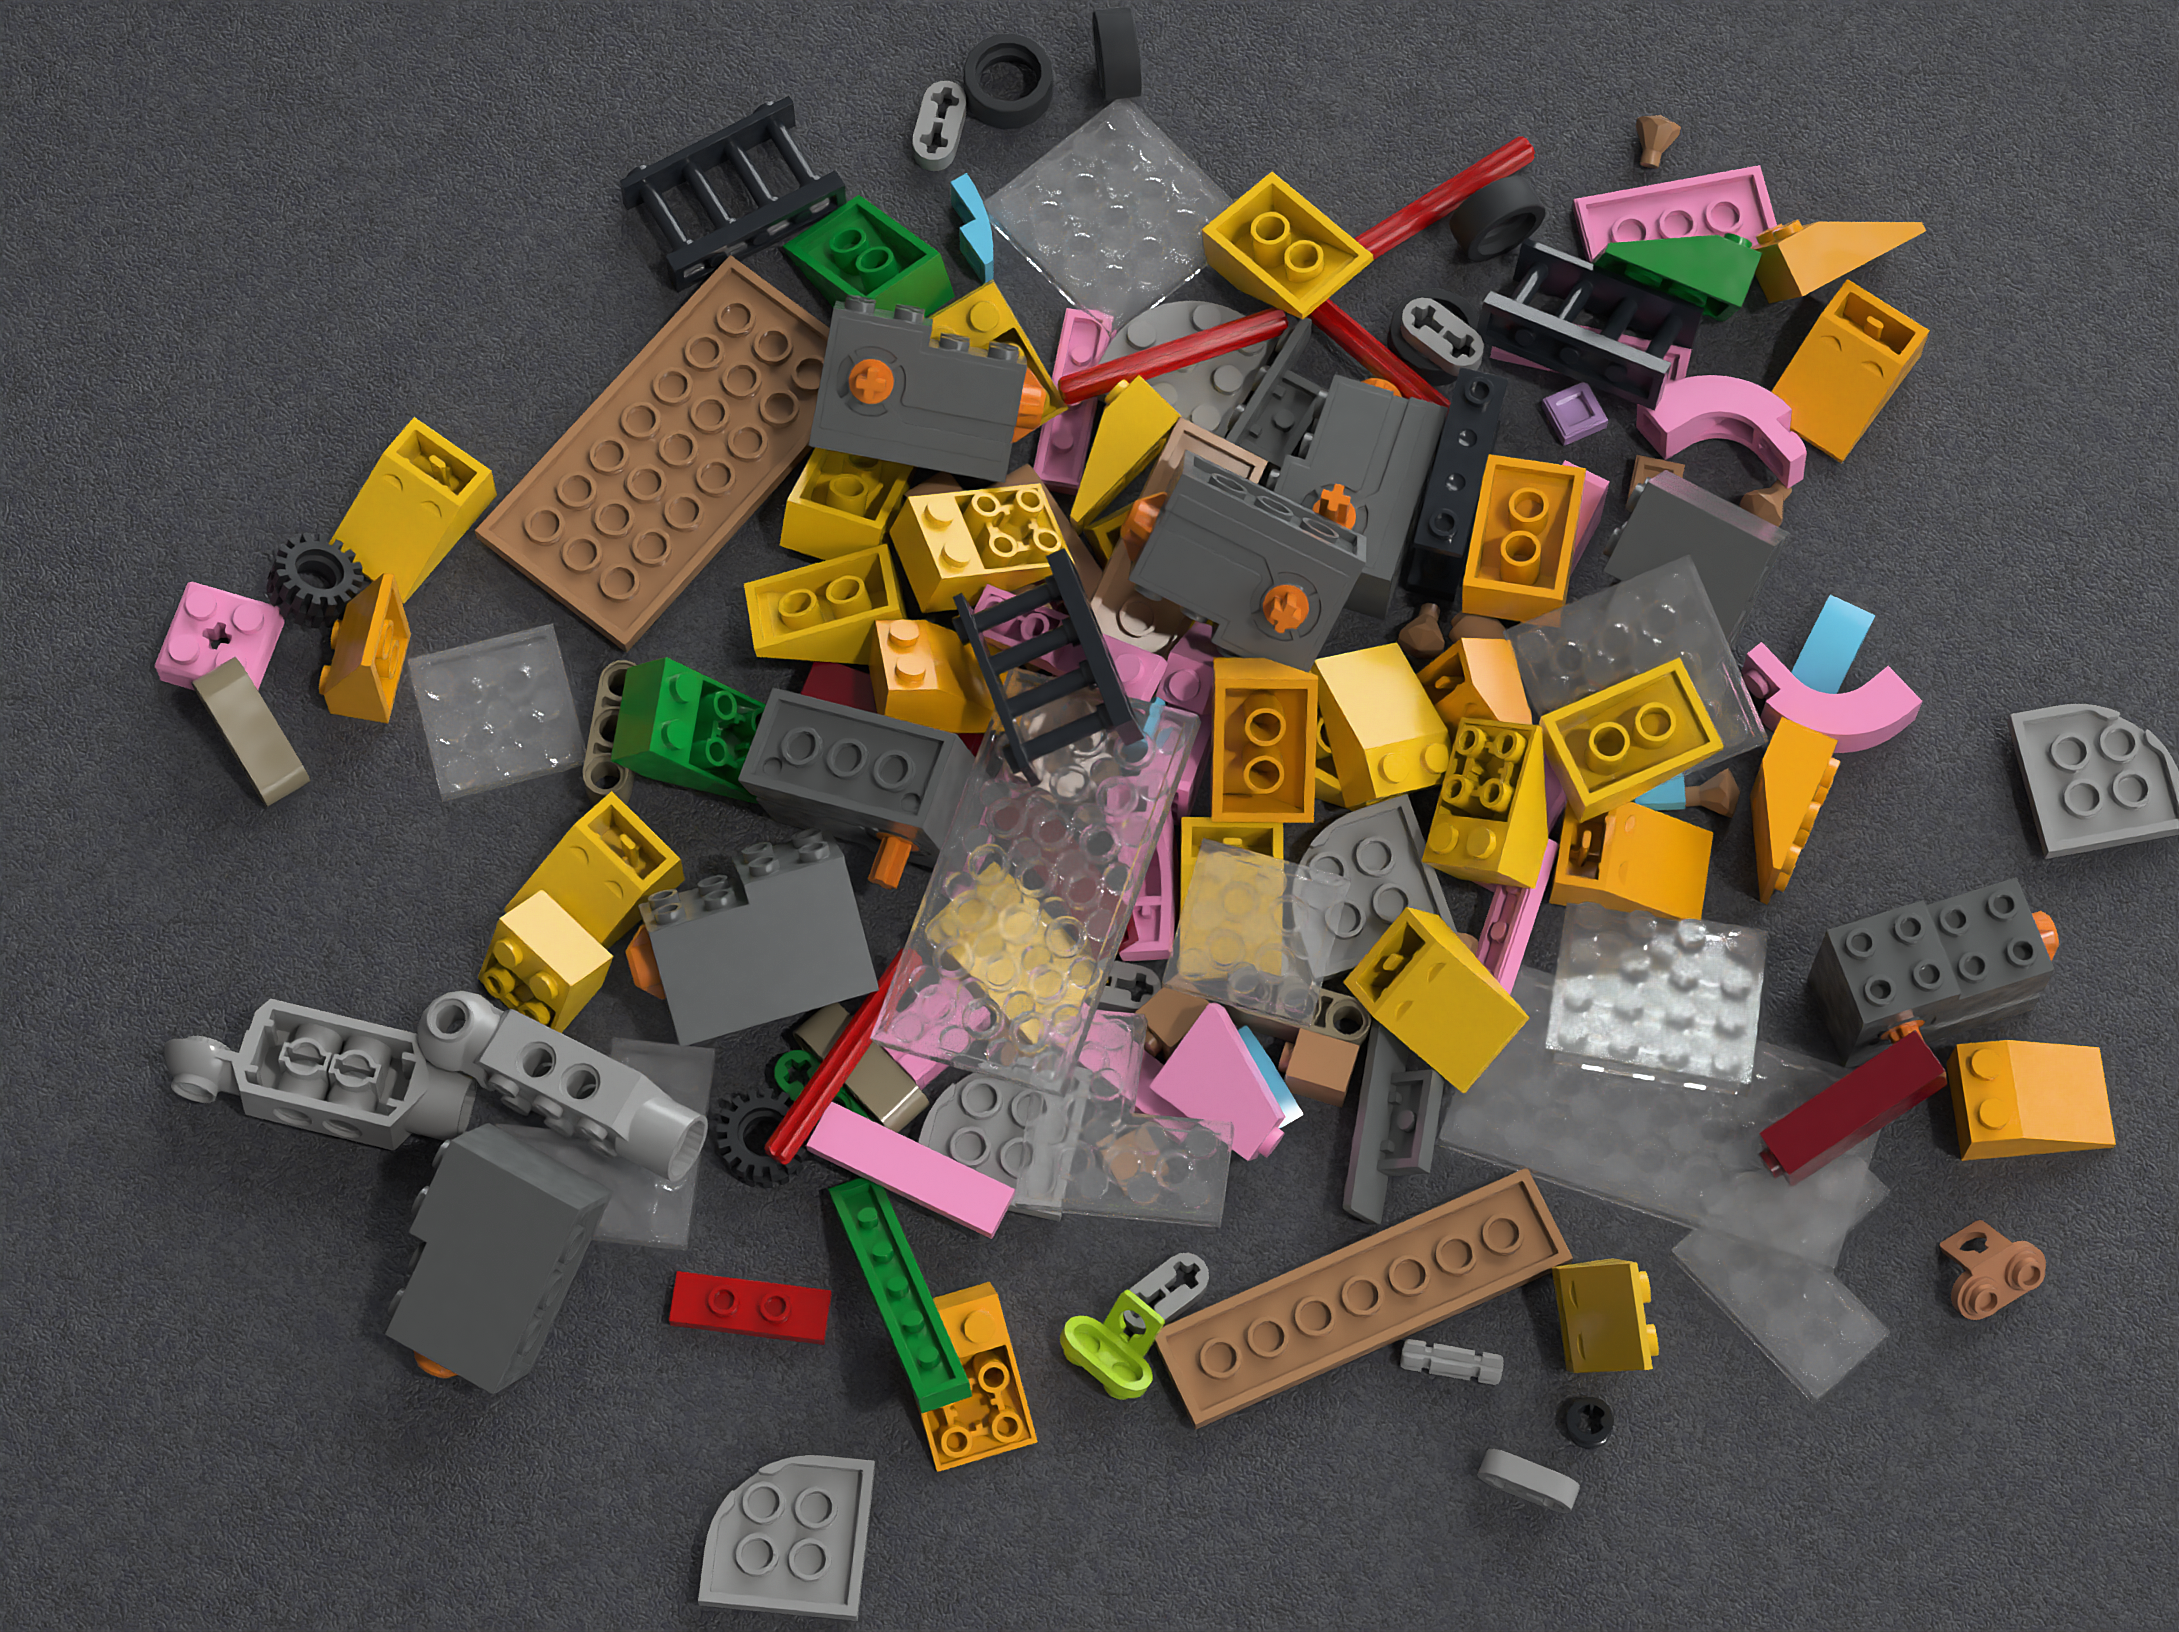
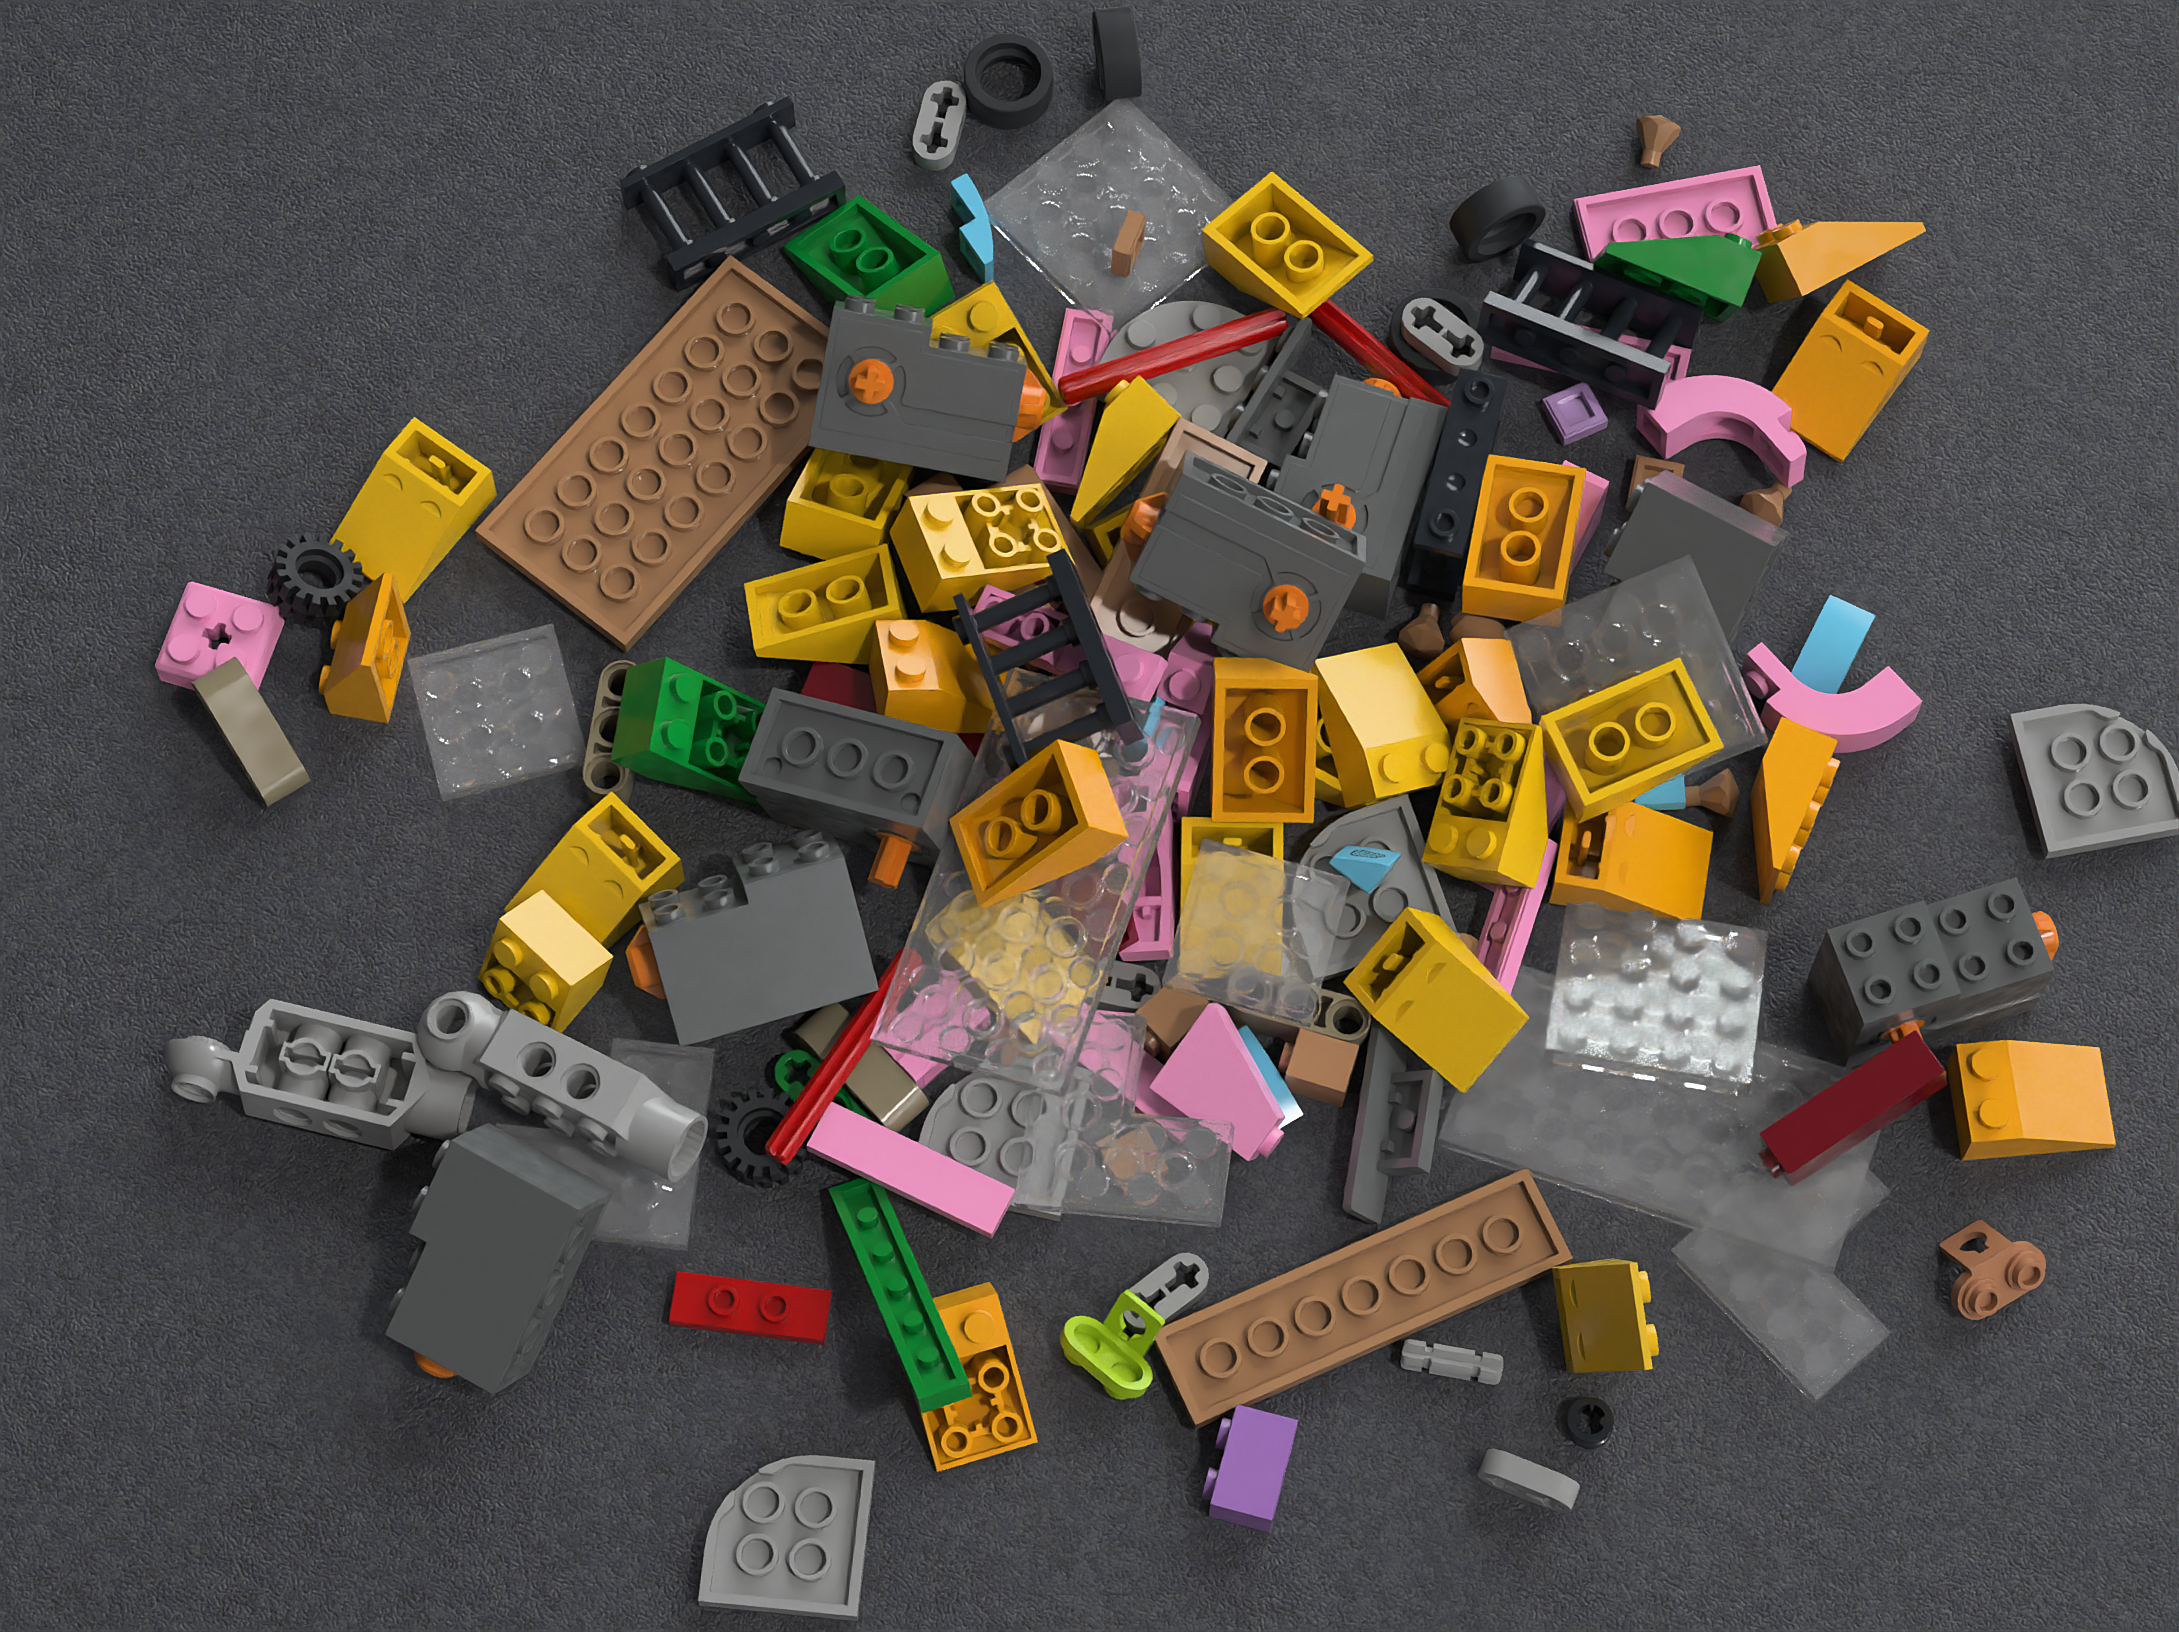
(1038, 823): none -> light orange slope
(1128, 244): none -> medium nougat tile
(1251, 1468): none -> medium lavender brick
(1365, 865): none -> medium azure slope
(1446, 197): red axle -> none

